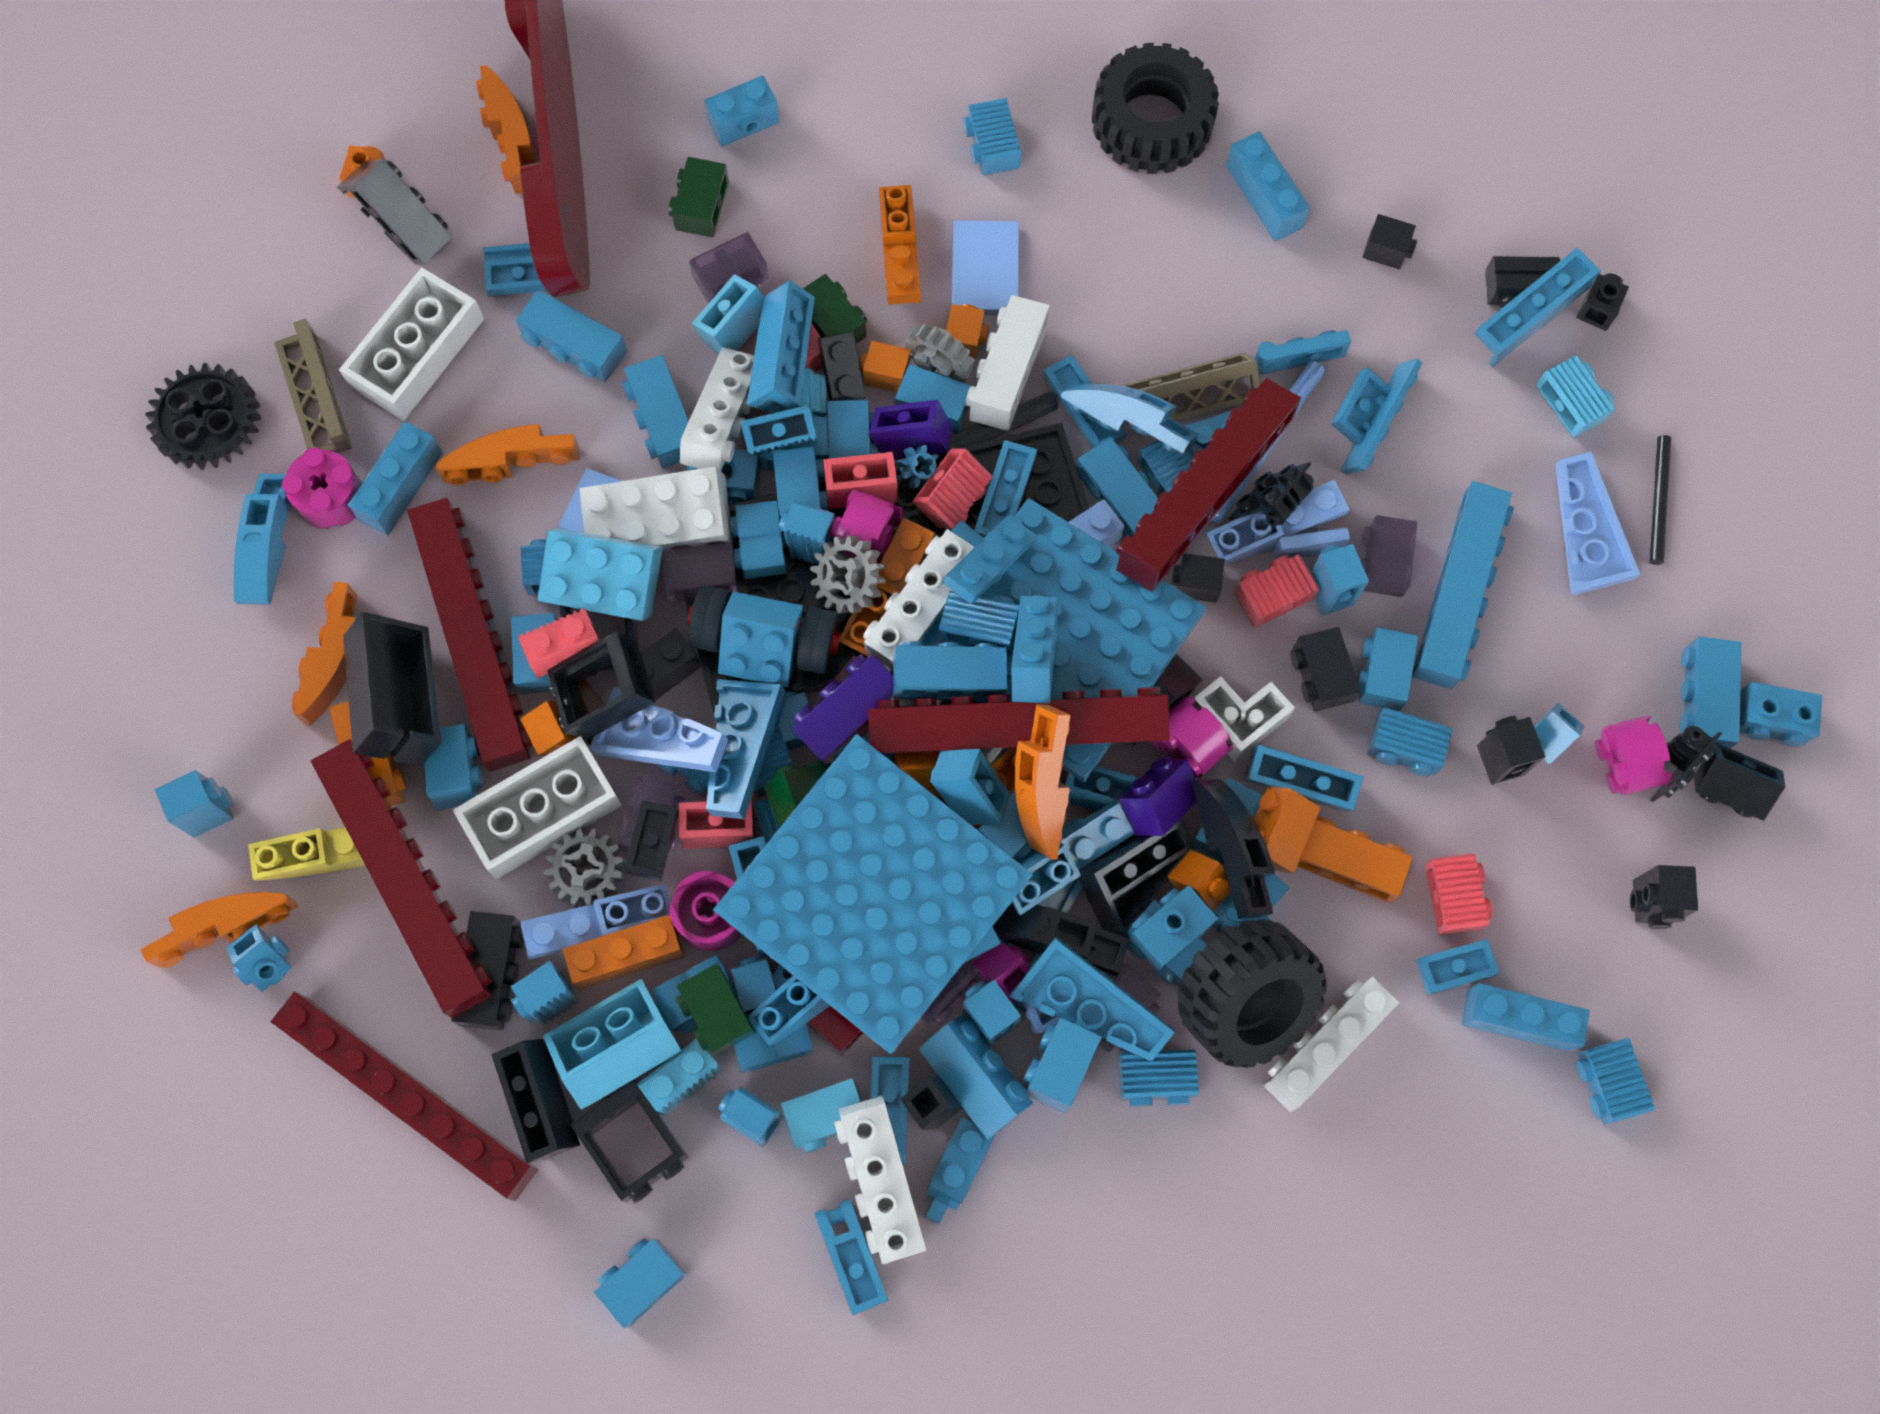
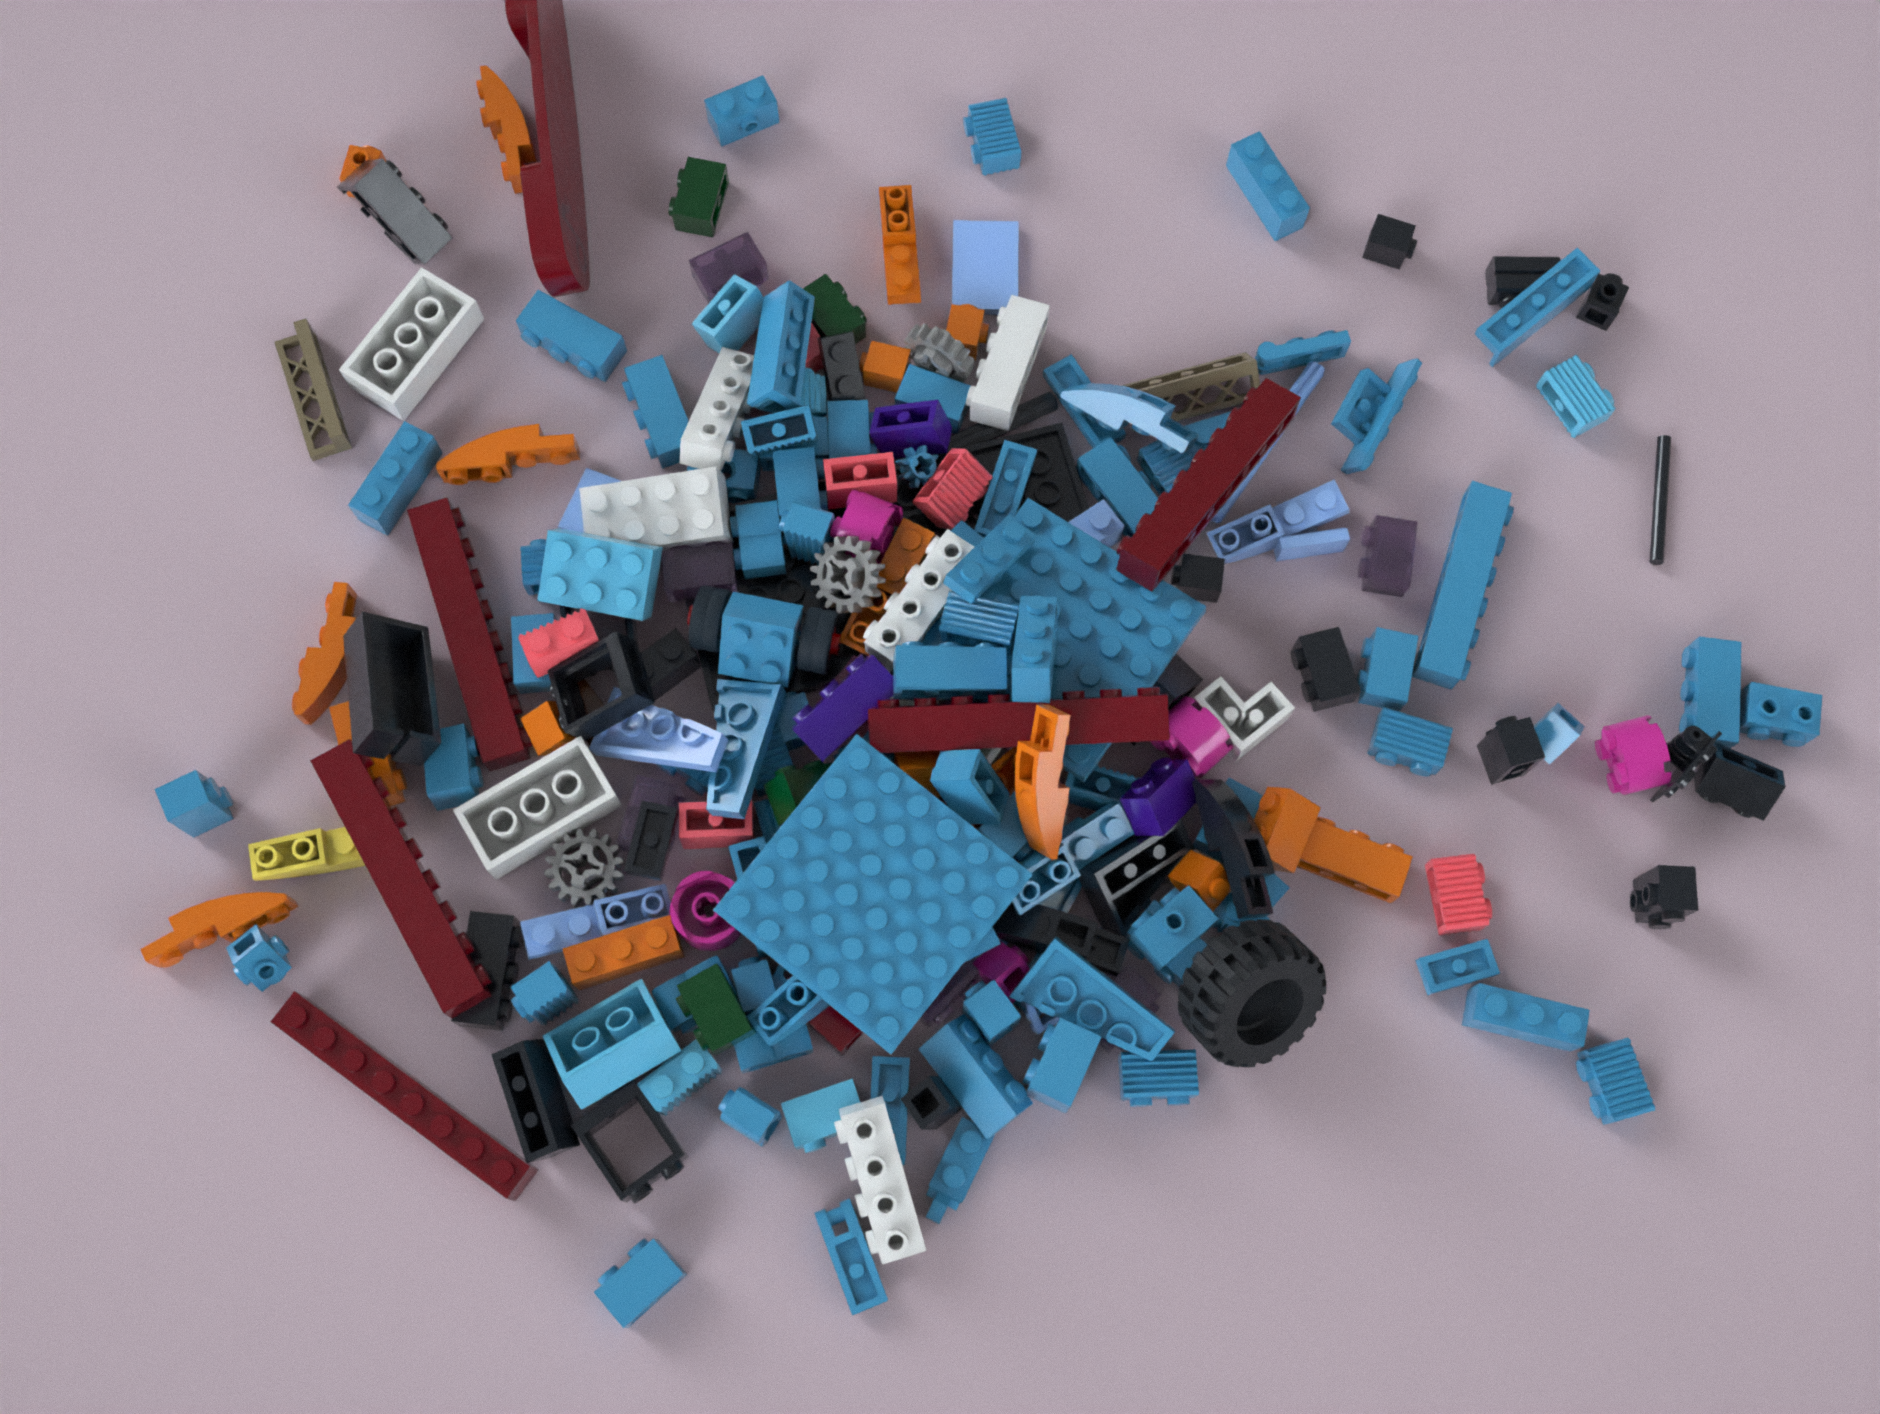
(203, 416): black gear -> none
(259, 541): dark azure slope -> none
(321, 488): dark pink brick -> none
(510, 270): dark azure plate -> none
(1160, 73): black tyre -> none
(1276, 494): black hinge -> none
(1276, 589): coral brick -> none
(1308, 778): dark azure brick -> none
(1325, 1050): white brick -> none
(1339, 578): dark azure brick -> none
(1592, 533): light blue wing -> none

